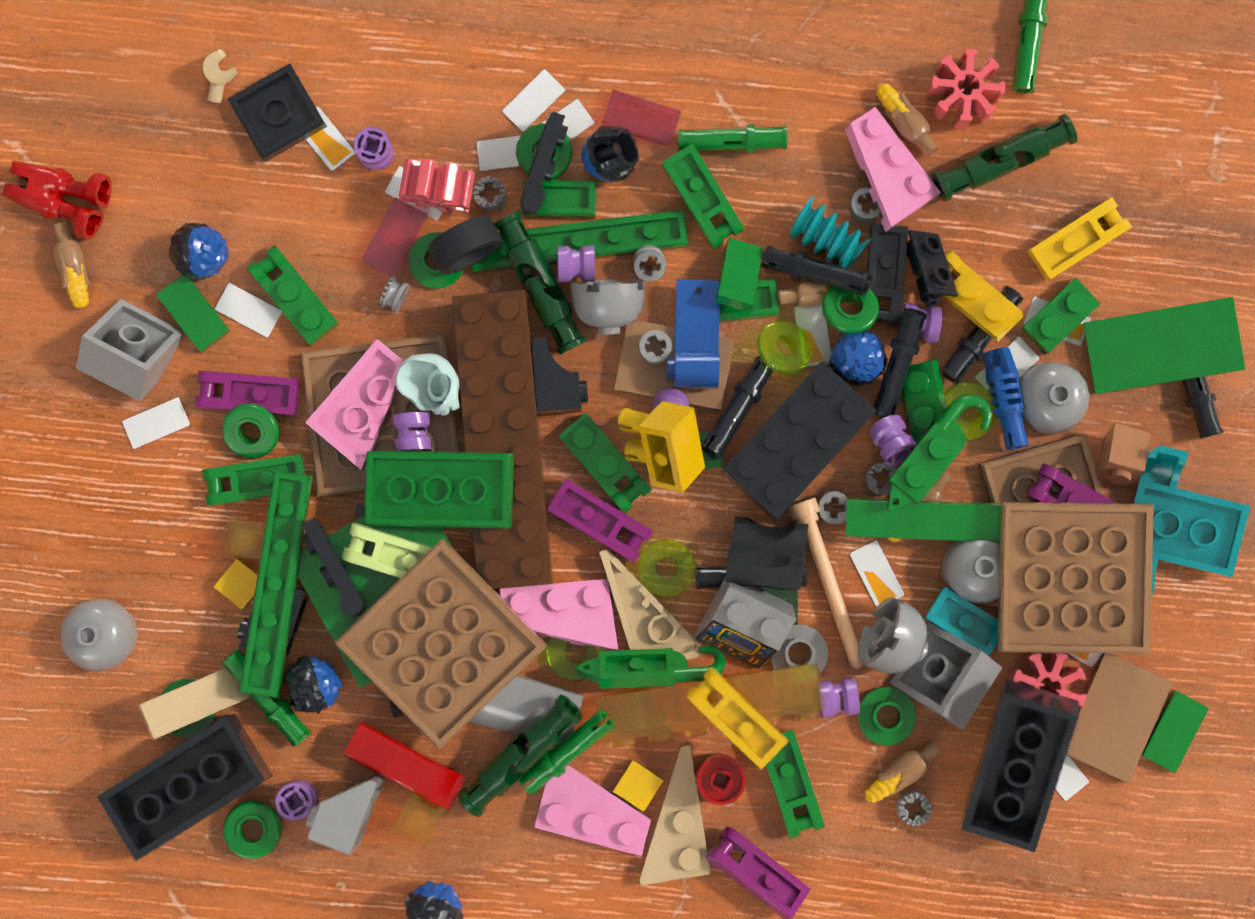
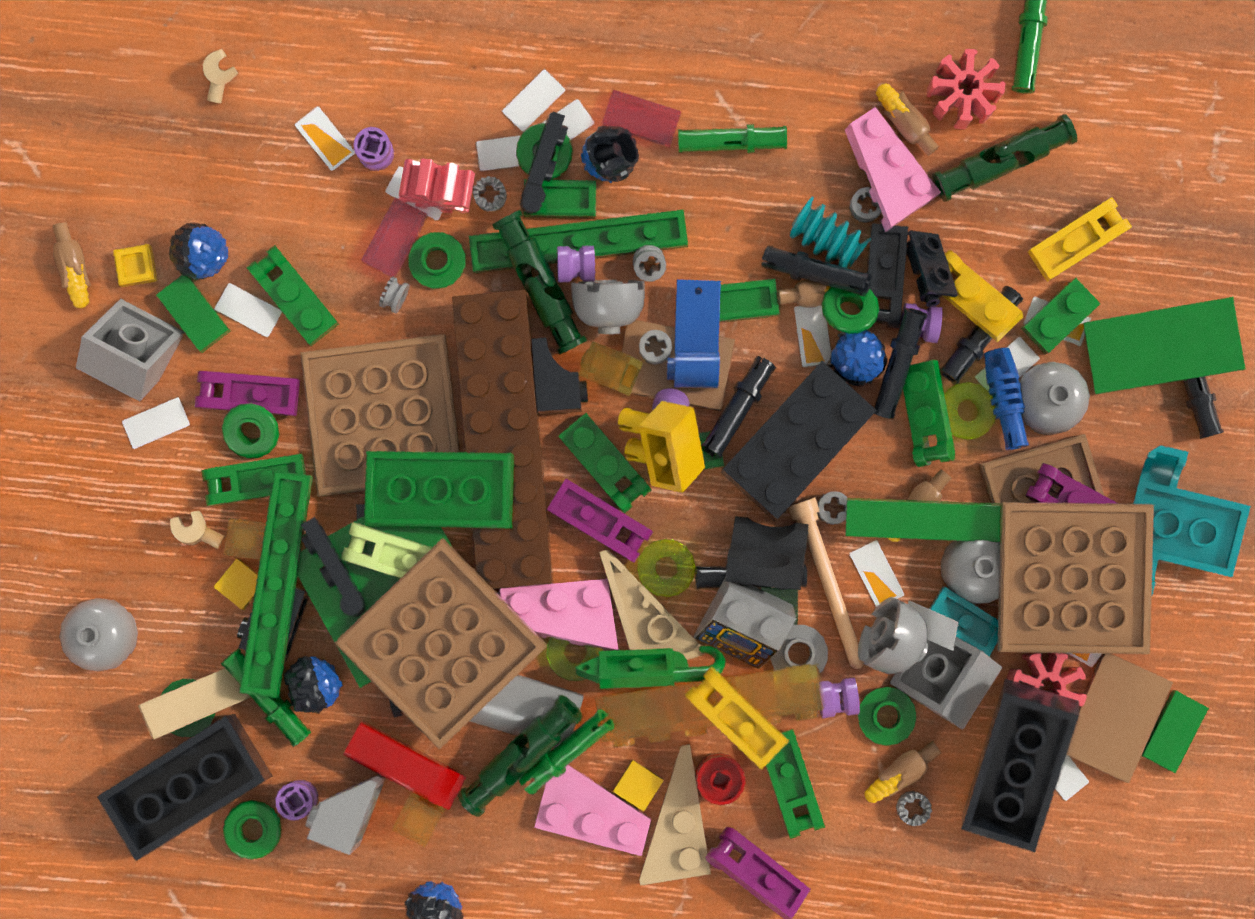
(46, 191): red piece -> none
(135, 265): none -> yellow tile
(196, 532): none -> tan piece
(277, 112): black tile -> none
(359, 404): bright pink wing -> none
(412, 440): medium lavender wheel -> none
(429, 383): light aqua hair -> none
(465, 244): black tyre -> none
(610, 368): none -> clear yellow brick
(702, 195): green plate -> none
(739, 274): green tile -> none
(791, 335): clear neon green piece -> none
(871, 483): light grey bush -> none
(891, 437): medium lavender wheel -> none
(934, 453): green plate -> none
(939, 627): none -> white sticker
(1123, 455): nougat brick -> none

